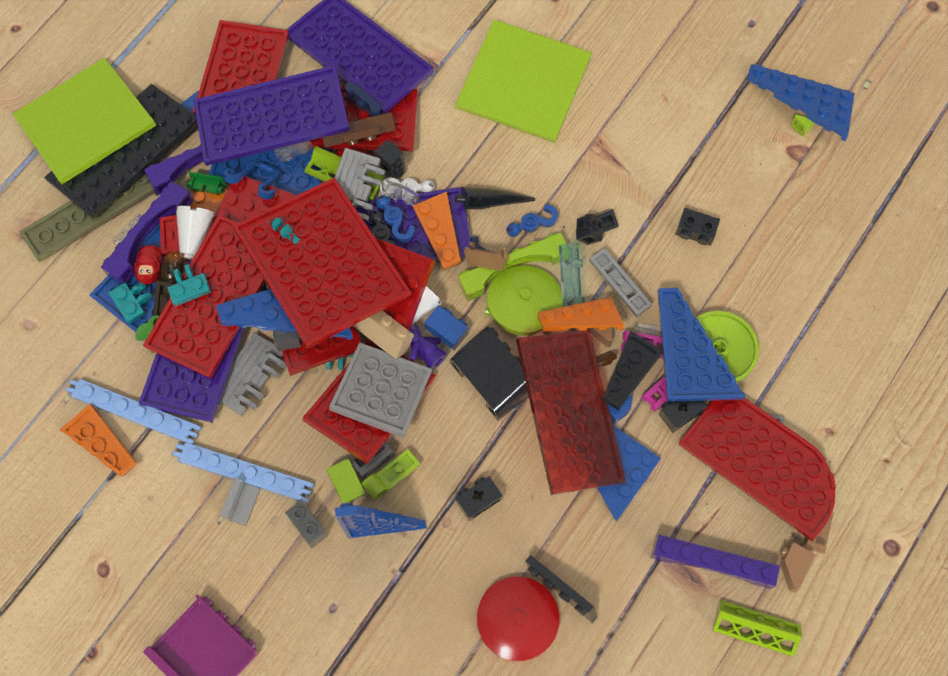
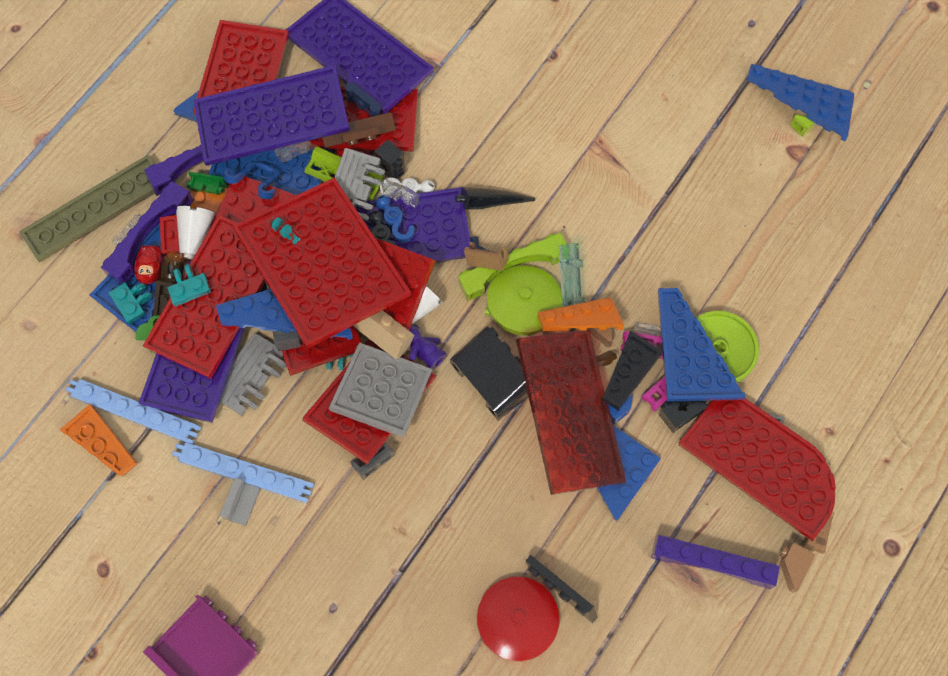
(83, 120): lime tile -> none
(111, 176): black plate -> none
(306, 524): dark grey brick -> none
(345, 481): lime panel -> none
(364, 521): blue wing -> none
(390, 475): lime plate -> none
(438, 226): orange wing -> none
(446, 327): blue brick -> none
(473, 508): black brick -> none
(523, 80): lime tile -> none
(530, 222): blue piece -> none
(589, 229): black brick -> none
(609, 219): black slope -> none
(620, 282): light grey hinge -> none
(697, 227): black brick -> none
(760, 624): lime fence -> none

